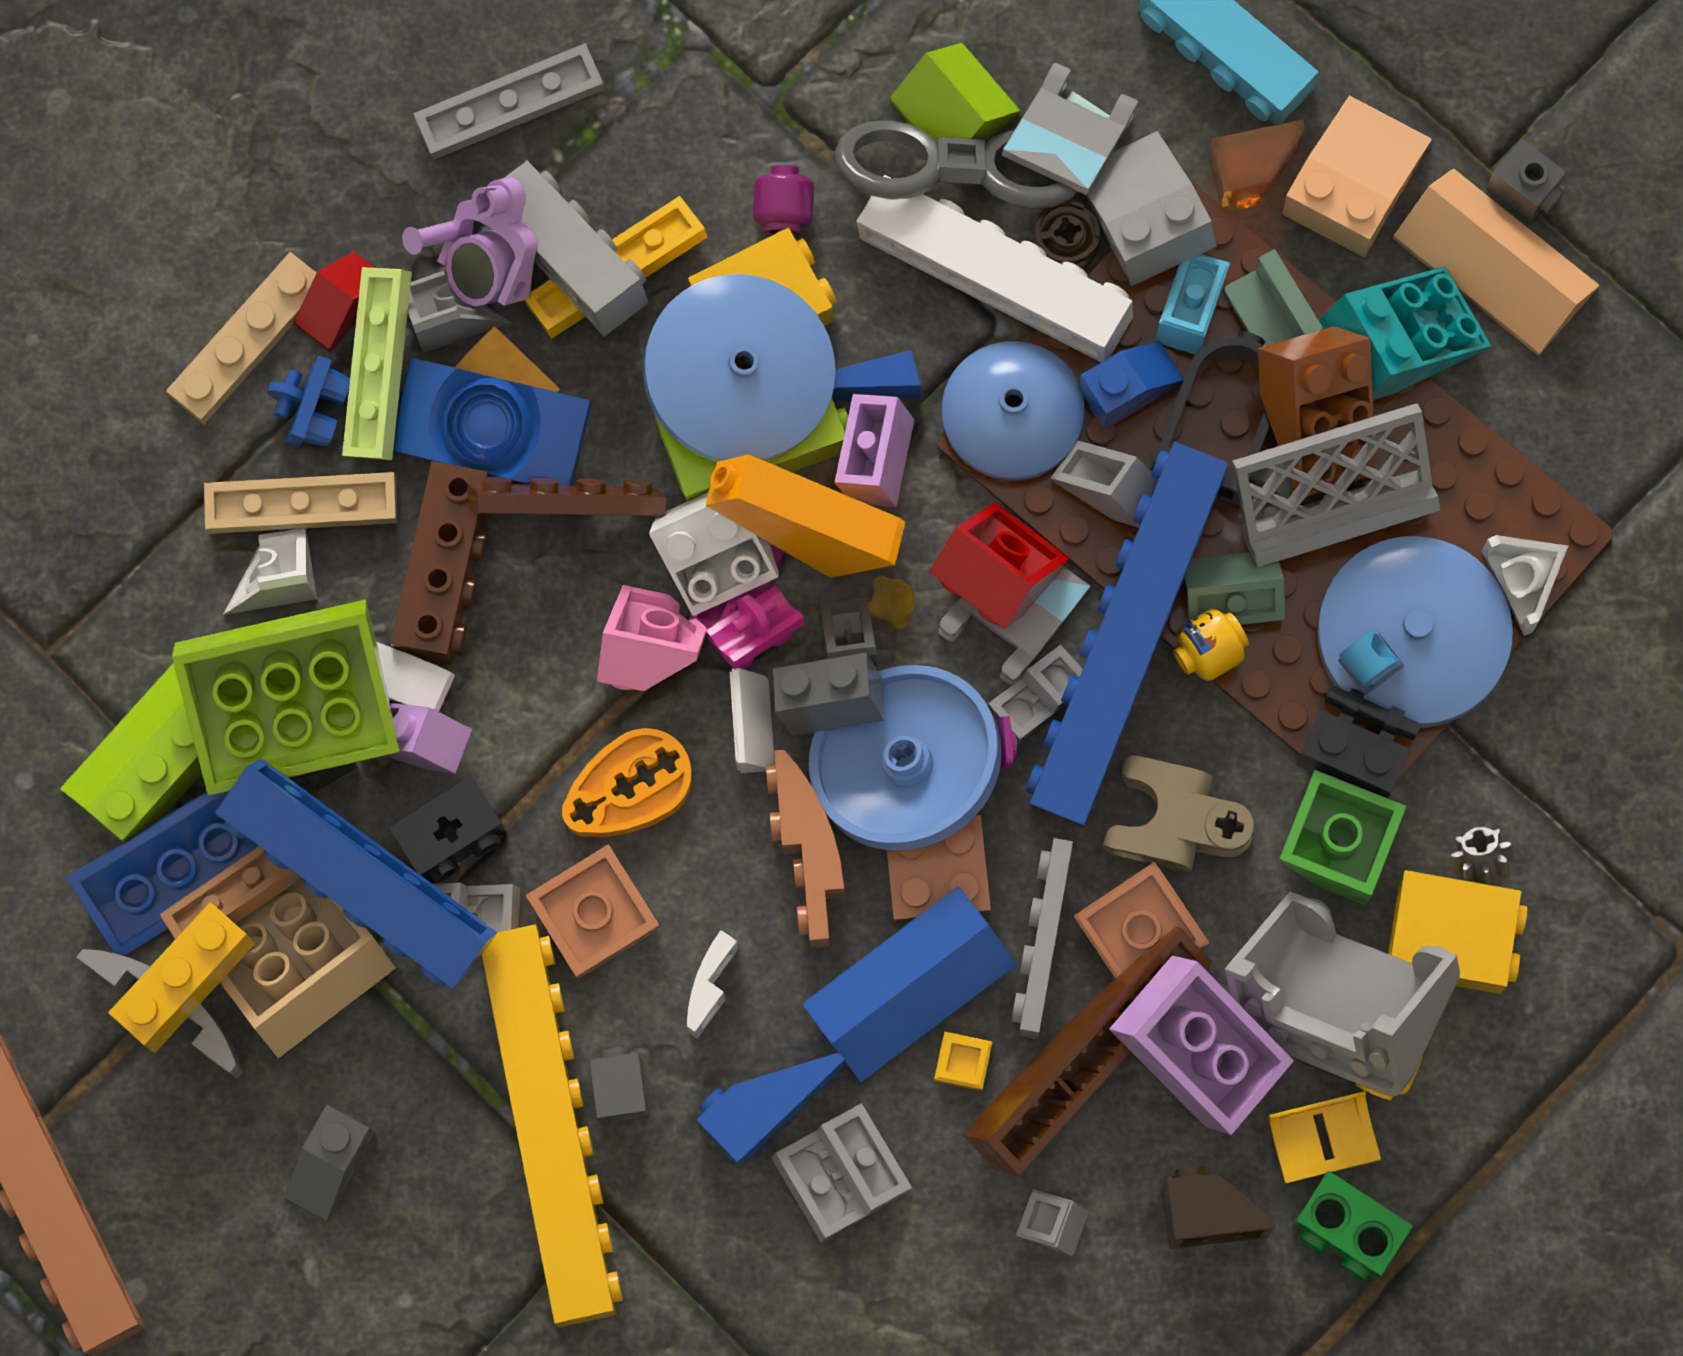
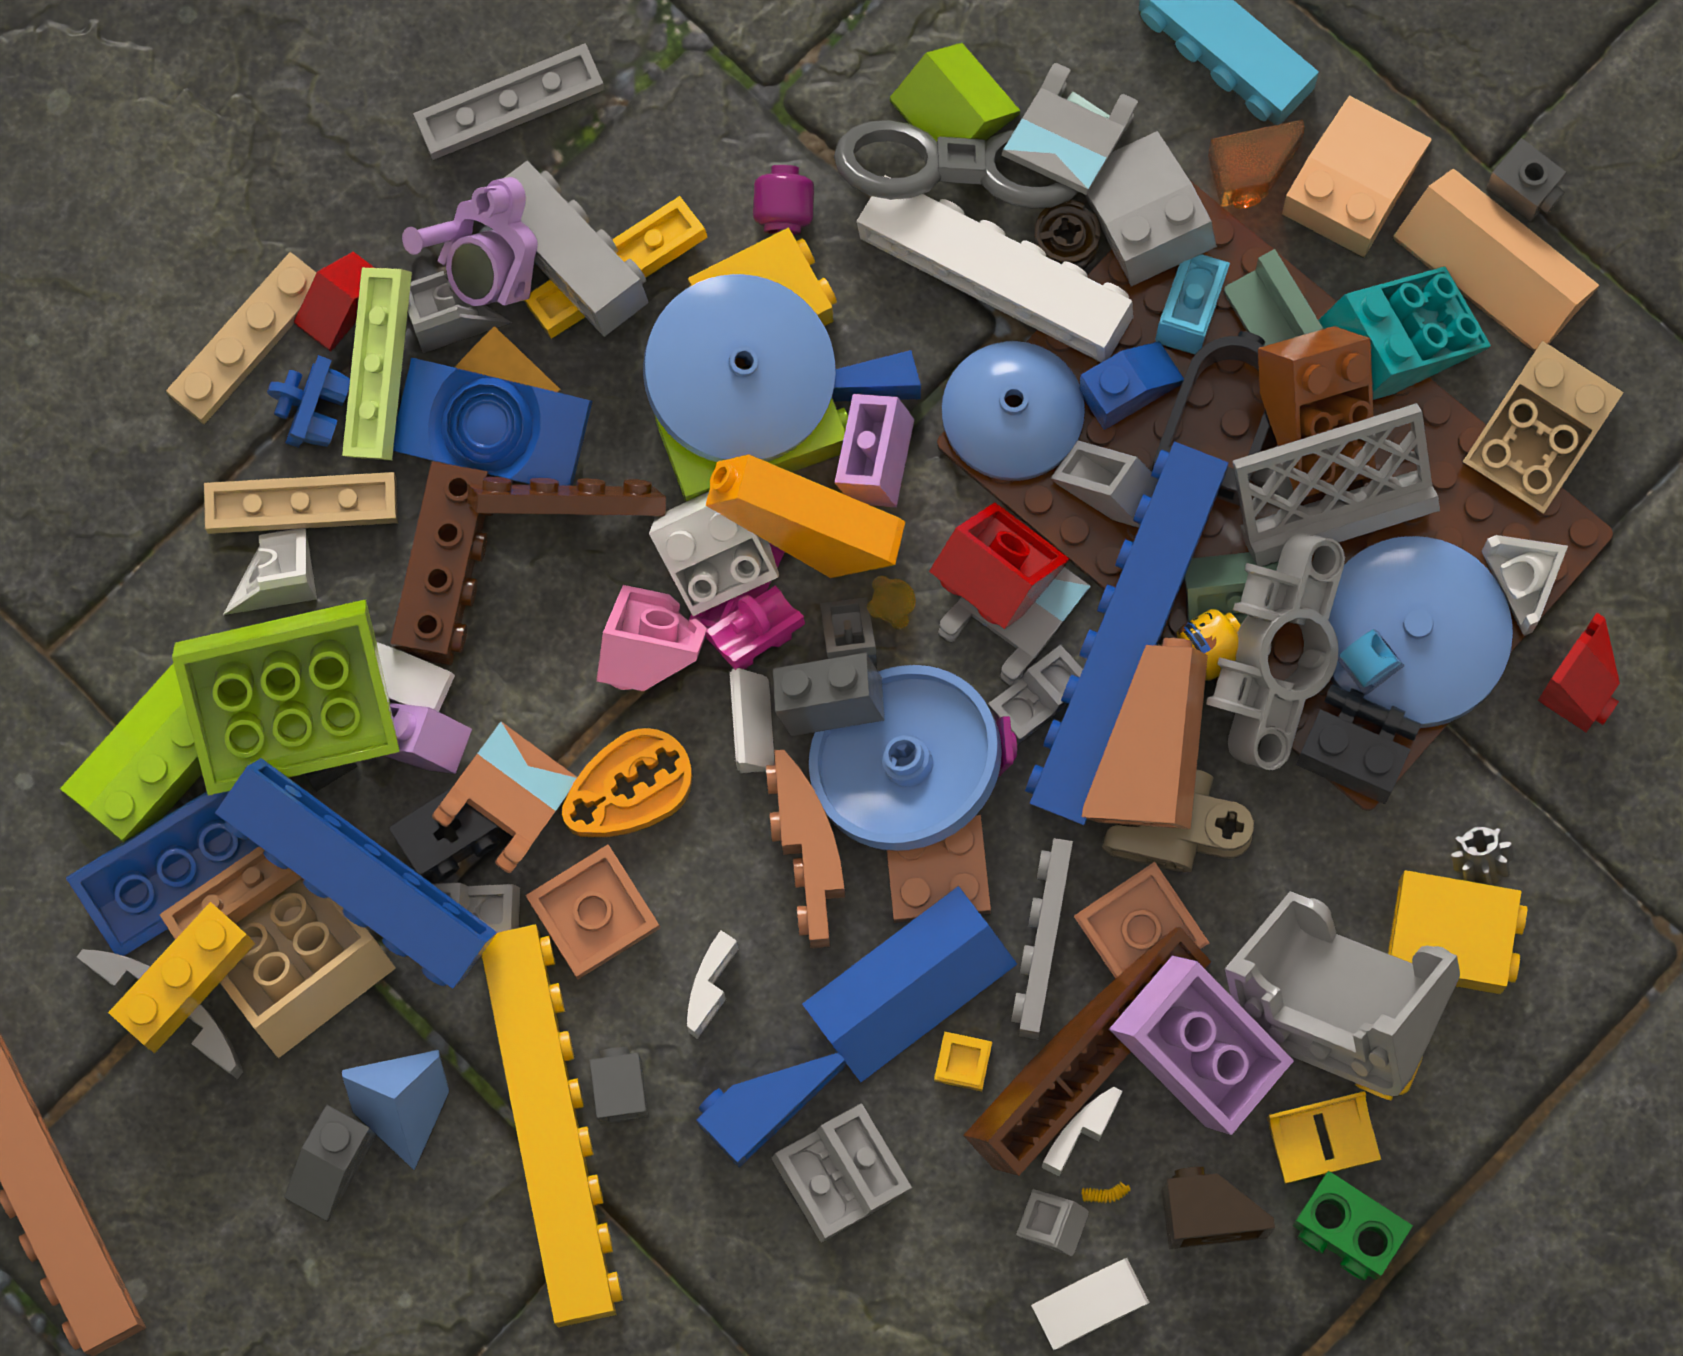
(399, 1100): none -> medium blue slope
(511, 787): none -> nougat flag
(1089, 1121): none -> white slope
(1090, 1304): none -> white slope
(1112, 1194): none -> yellow leg
(1154, 744): none -> nougat slope
(1294, 594): none -> light grey piece
(1342, 837): bright green slope -> none
(1543, 427): none -> tan slope
(1585, 679): none -> red slope

